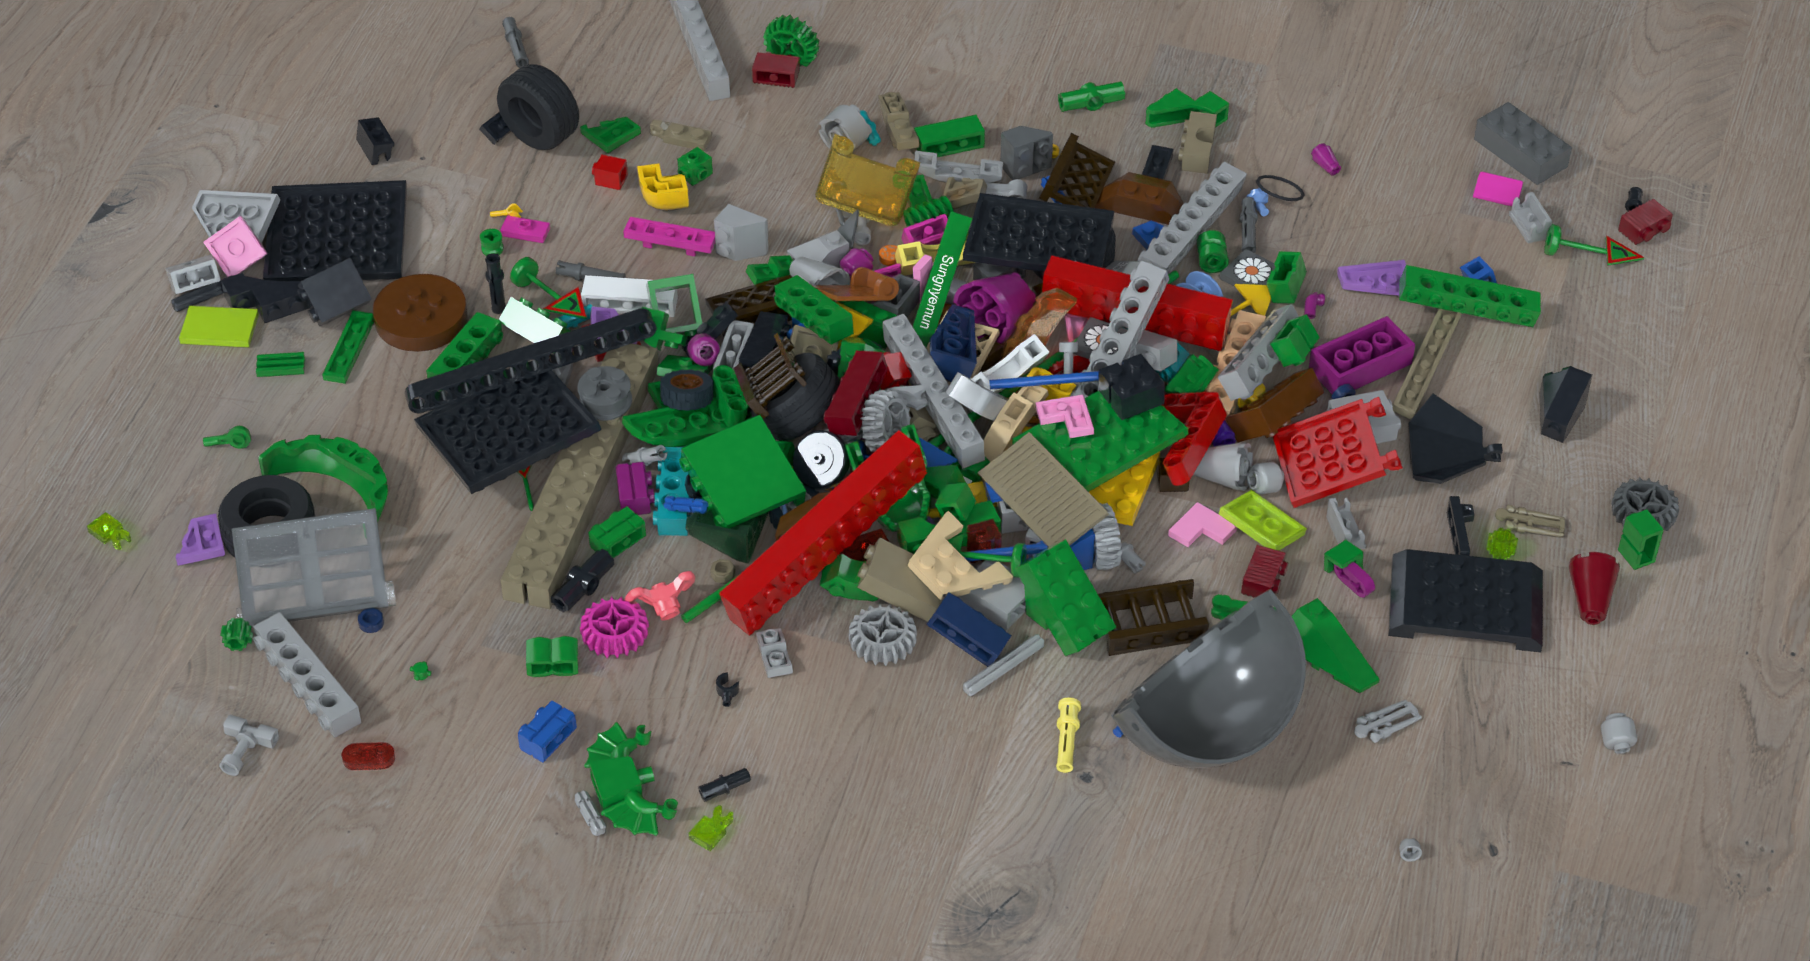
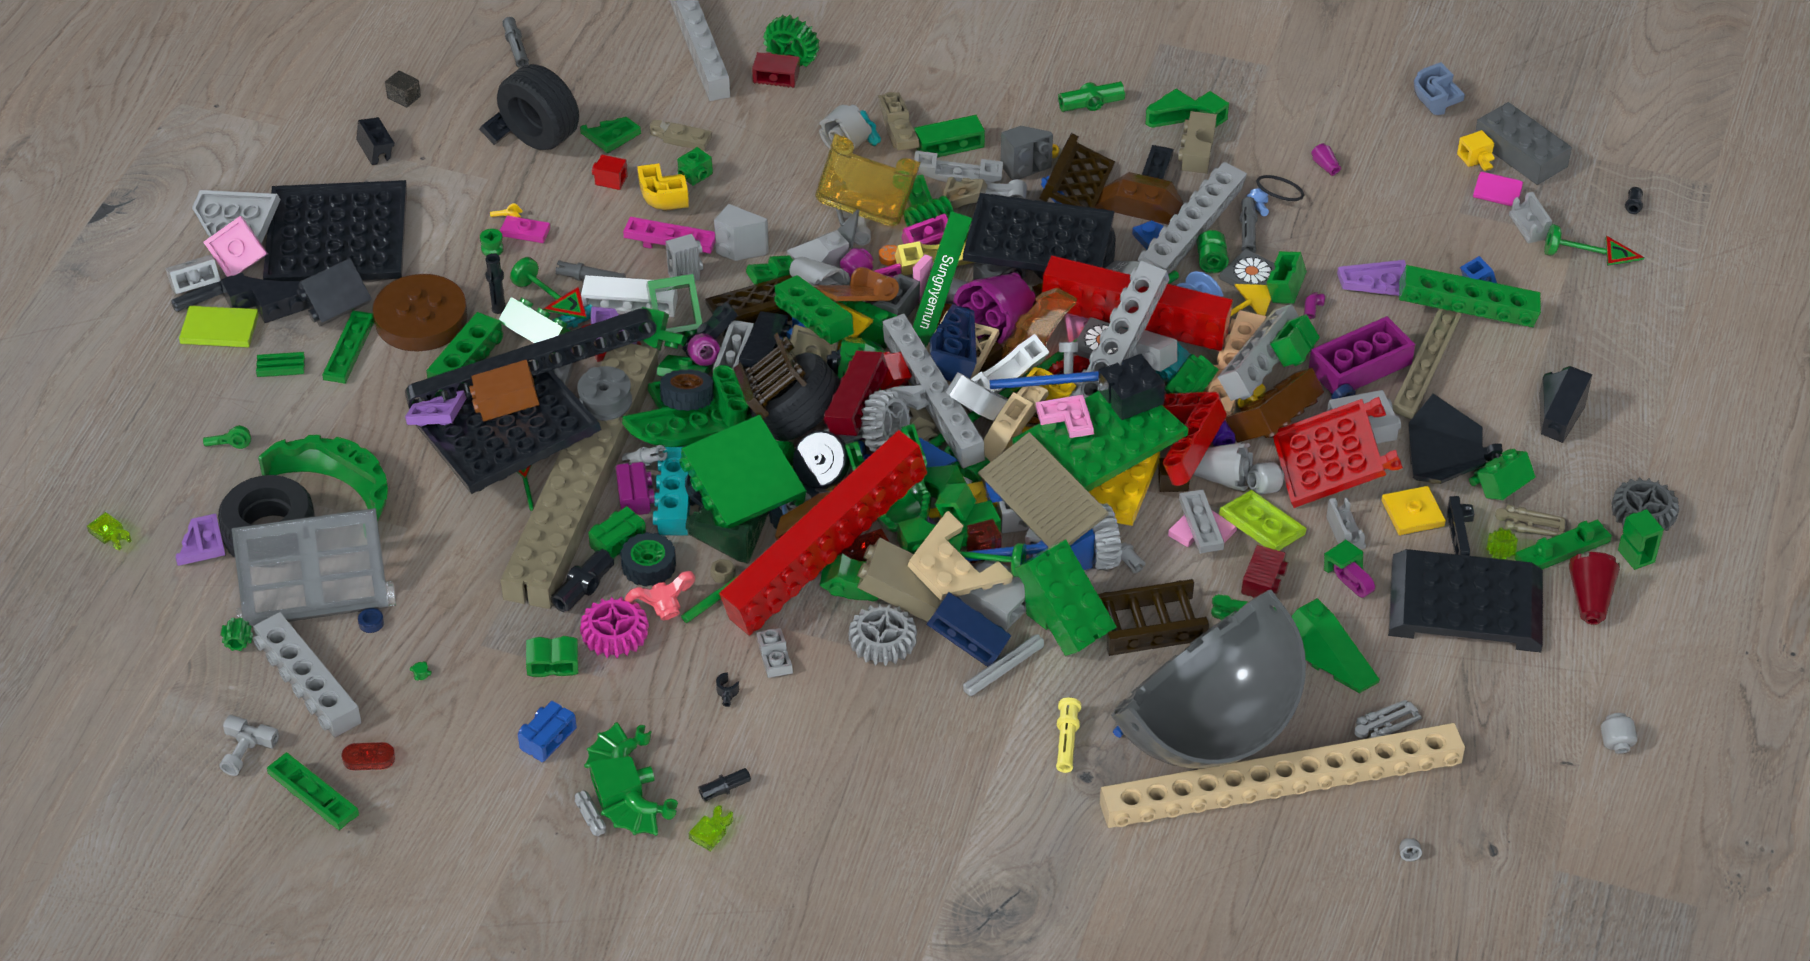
(312, 791): none -> green hinge
(402, 88): none -> clear smoke brick
(435, 411): none -> medium lavender wing
(503, 390): none -> dark orange brick
(648, 559): none -> black wheel
(684, 256): none -> light grey brick
(685, 504): blue axle -> none
(1201, 521): none -> light grey plate
(1281, 775): none -> tan brick
(1413, 510): none -> yellow plate
(1436, 89): none -> sand blue brick
(1476, 149): none -> yellow brick
(1504, 474): none -> green brick
(1566, 545): none -> green hinge
(1645, 222): dark red brick -> none

